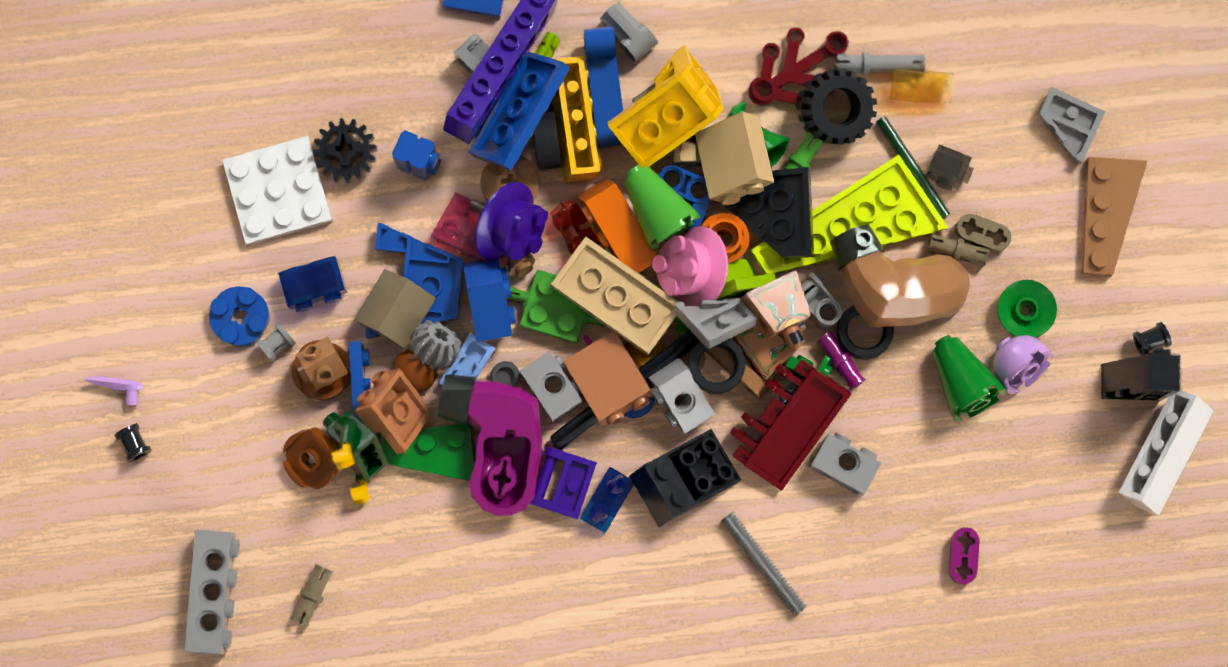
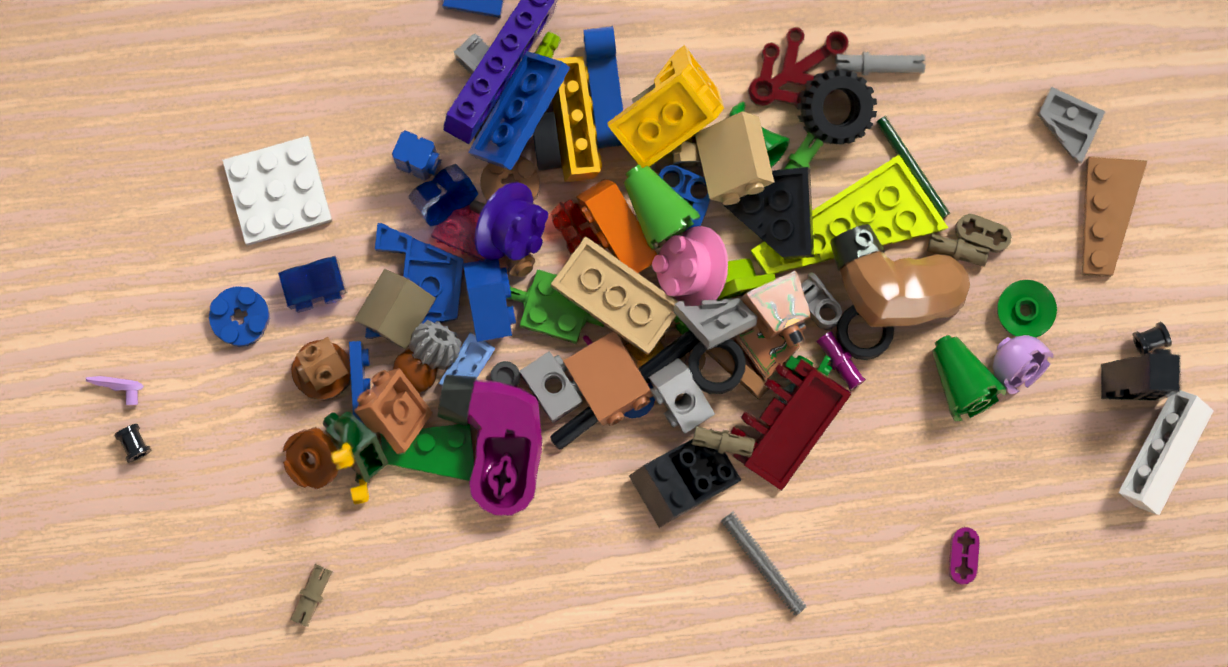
(205, 545): light grey brick -> none
(276, 342): light grey bush -> none
(356, 151): black gear -> none
(445, 193): none -> clear blue brick
(571, 485): dark purple plate -> none
(607, 500): clear blue tile -> none
(633, 37): light grey piece -> none
(723, 441): none -> dark tan pin
(733, 227): orange piece -> none
(827, 464): light grey brick -> none
(921, 86): clear yellow slope -> none
(949, 168): clear smoke brick -> none

